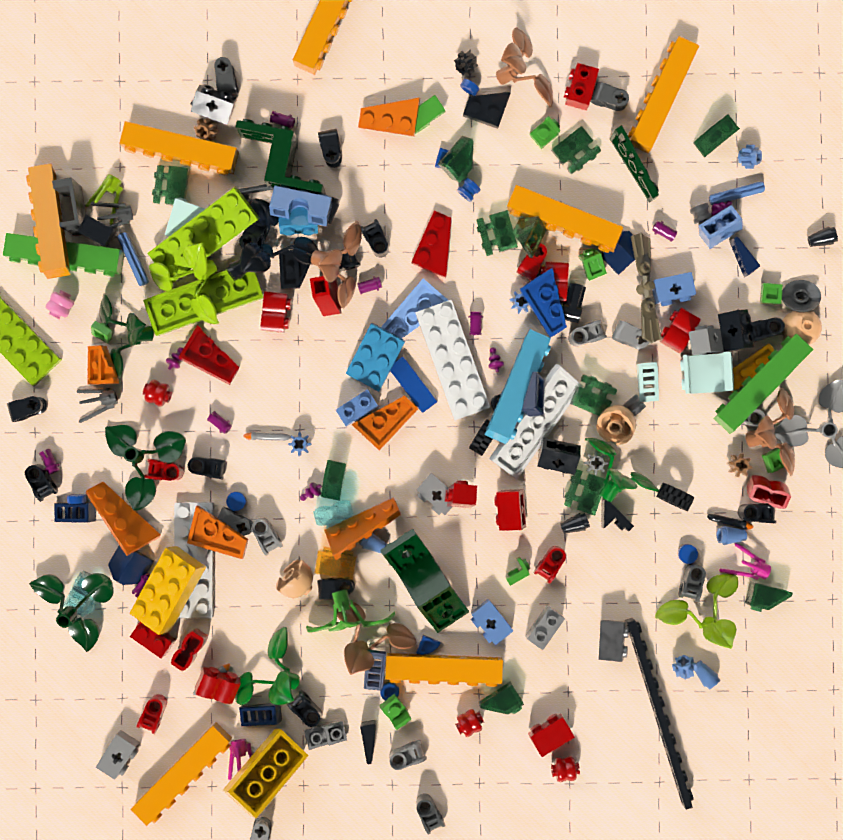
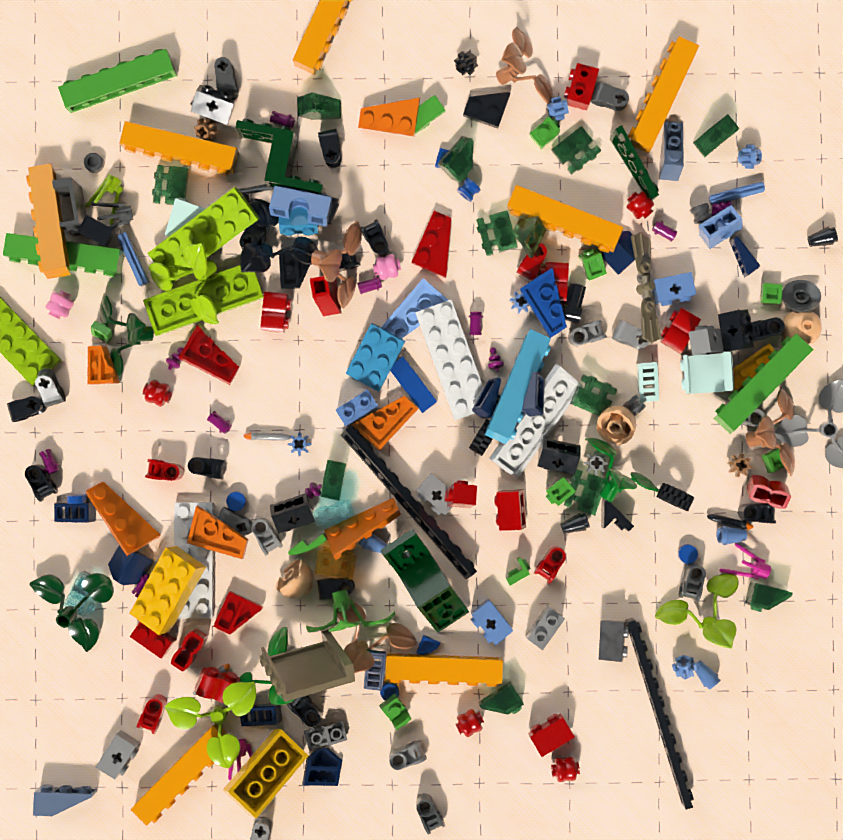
(50, 390): none -> piece
(53, 800): none -> sand blue slope
(93, 162): none -> dark grey tile
(107, 398): dark grey plant -> none
(117, 80): none -> bright green brick
(121, 441): dark green plant -> none
(221, 749): none -> lime plant
(235, 271): black cone -> none
(235, 612): none -> red wing
(292, 513): none -> black brick
(303, 546): none -> bright green slope
(308, 668): none -> dark tan panel
(318, 107): none -> clear green slope
(322, 768): none -> dark blue slope
(368, 737): black slope -> none
(387, 267): none -> bright pink piece
(405, 498): none -> black plate
(469, 87): blue tile -> none
(486, 402): none -> dark blue slope
(557, 108): none -> medium blue gear
(559, 491): none -> bright green bracket
(640, 205): none -> red piece
(671, 151): none -> sand blue slope

